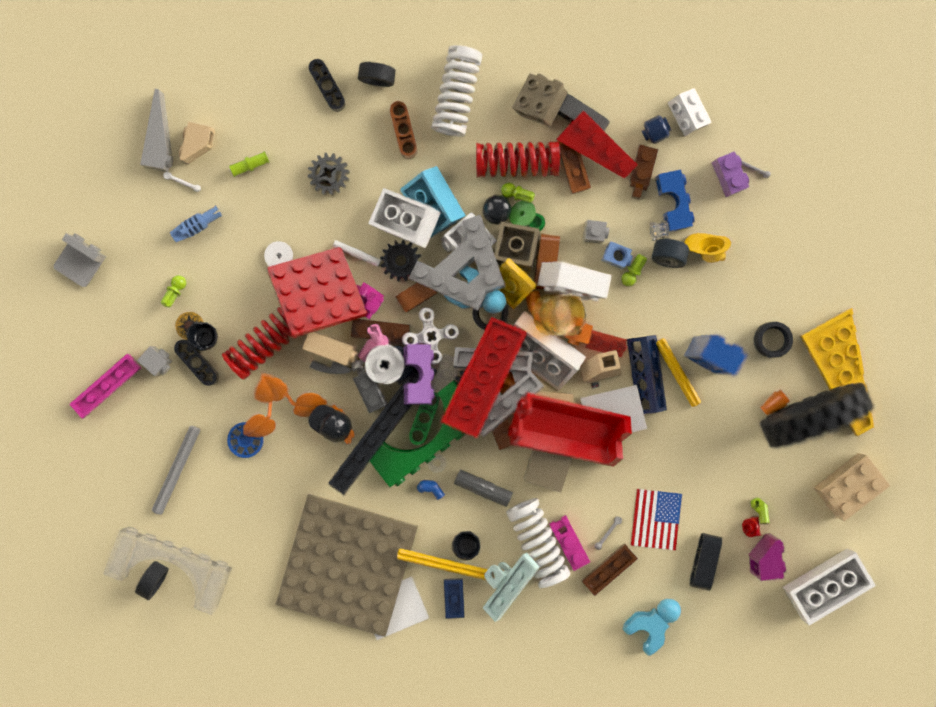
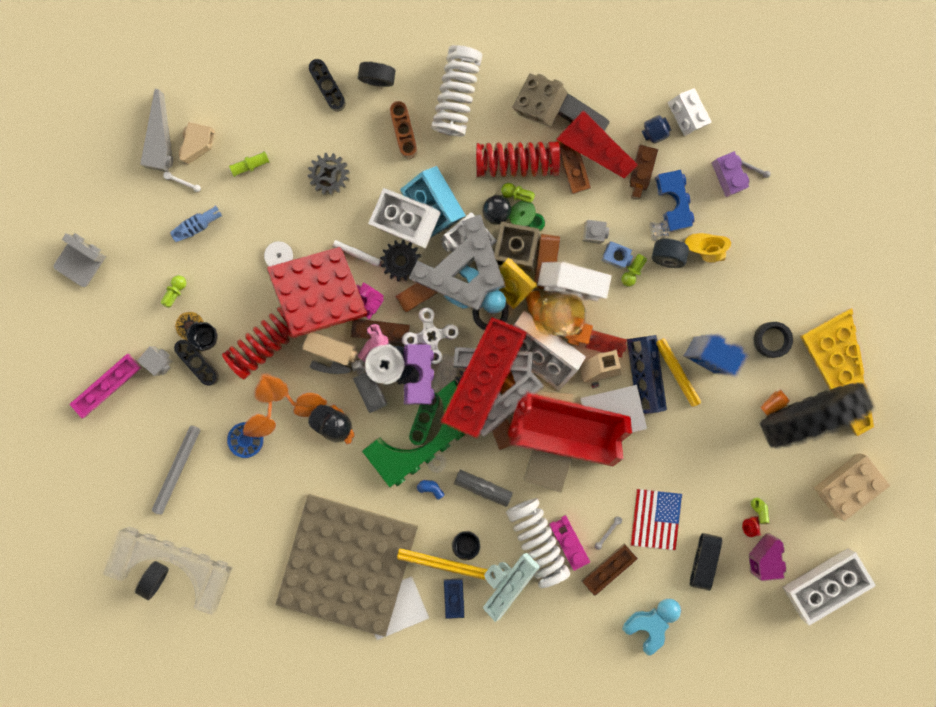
(373, 439): black plate -> none

